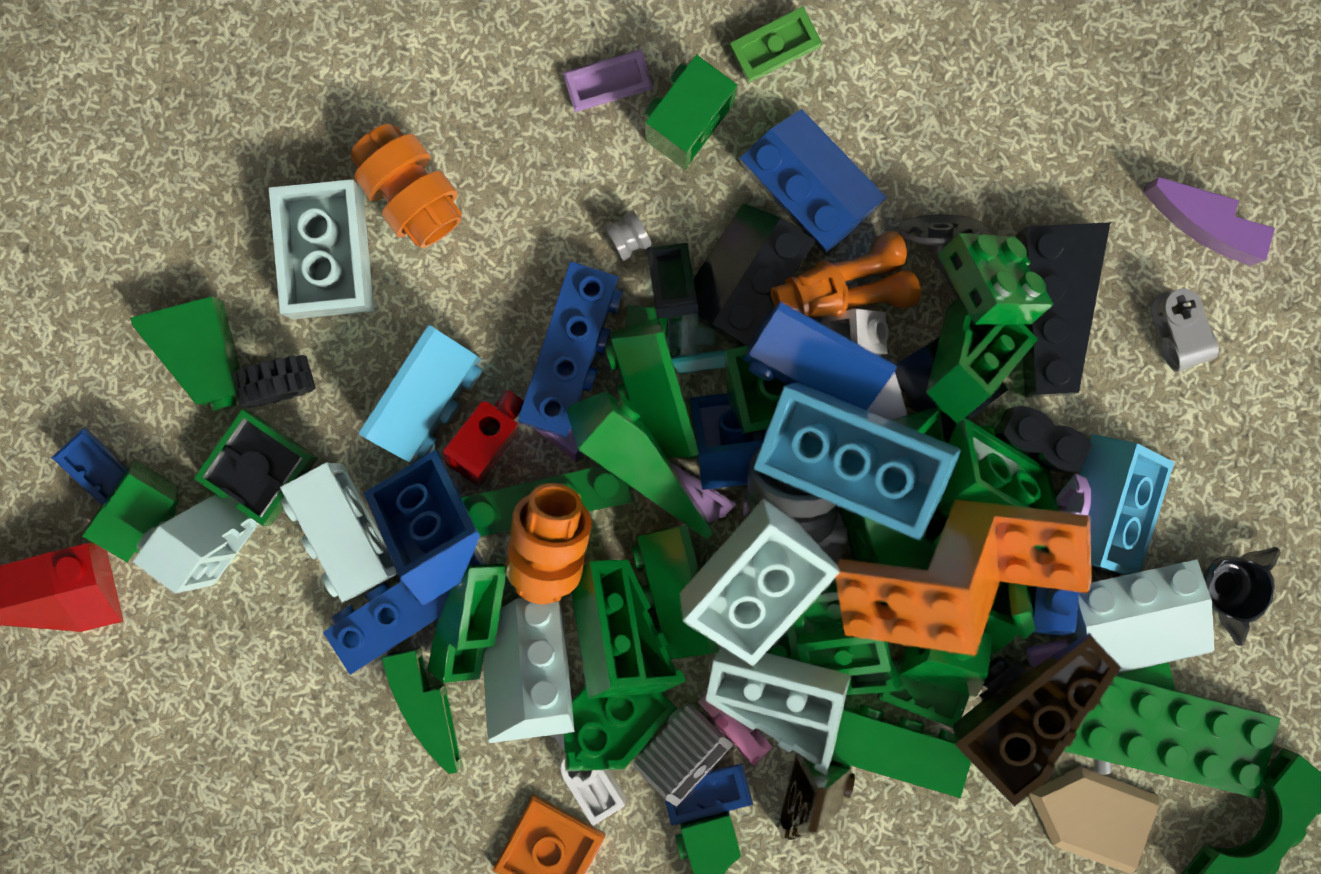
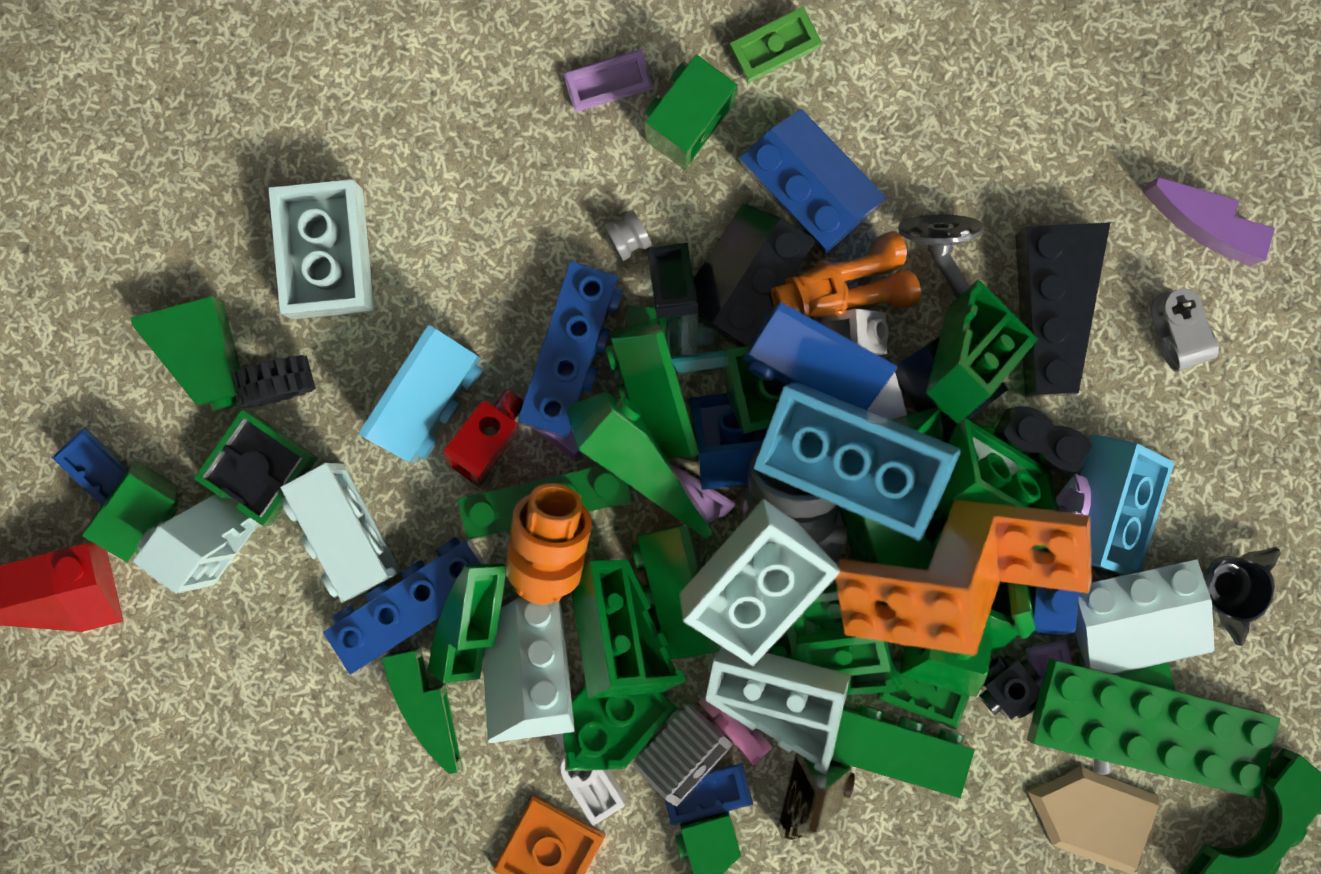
(394, 169): orange piece -> none
(424, 526): blue slope -> none
(995, 279): green piece -> none
(1030, 721): dark brown wedge -> none

